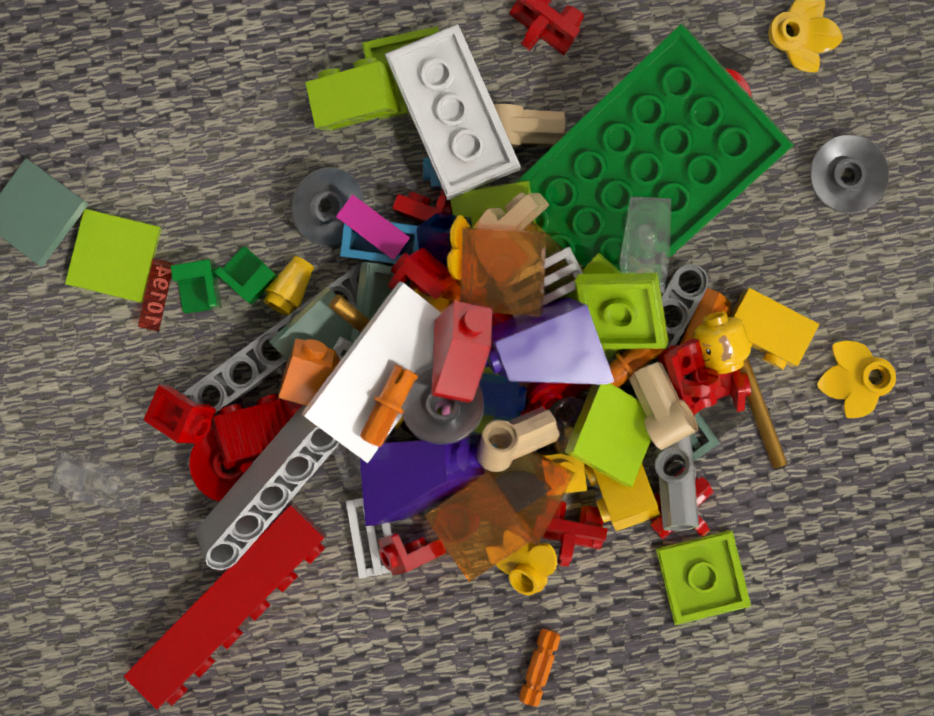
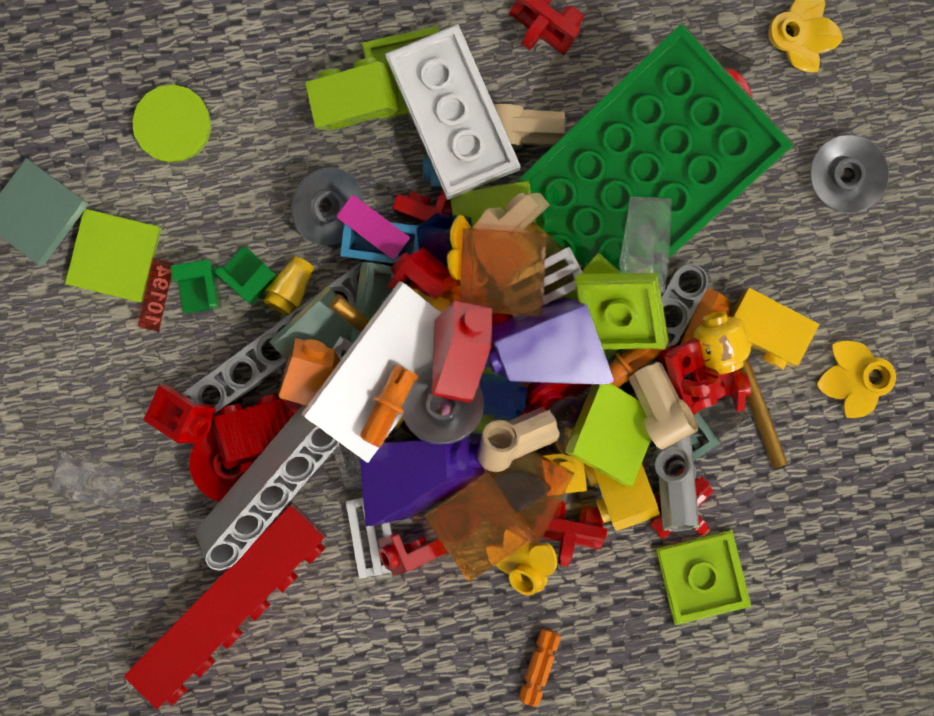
(171, 123): none -> lime tile

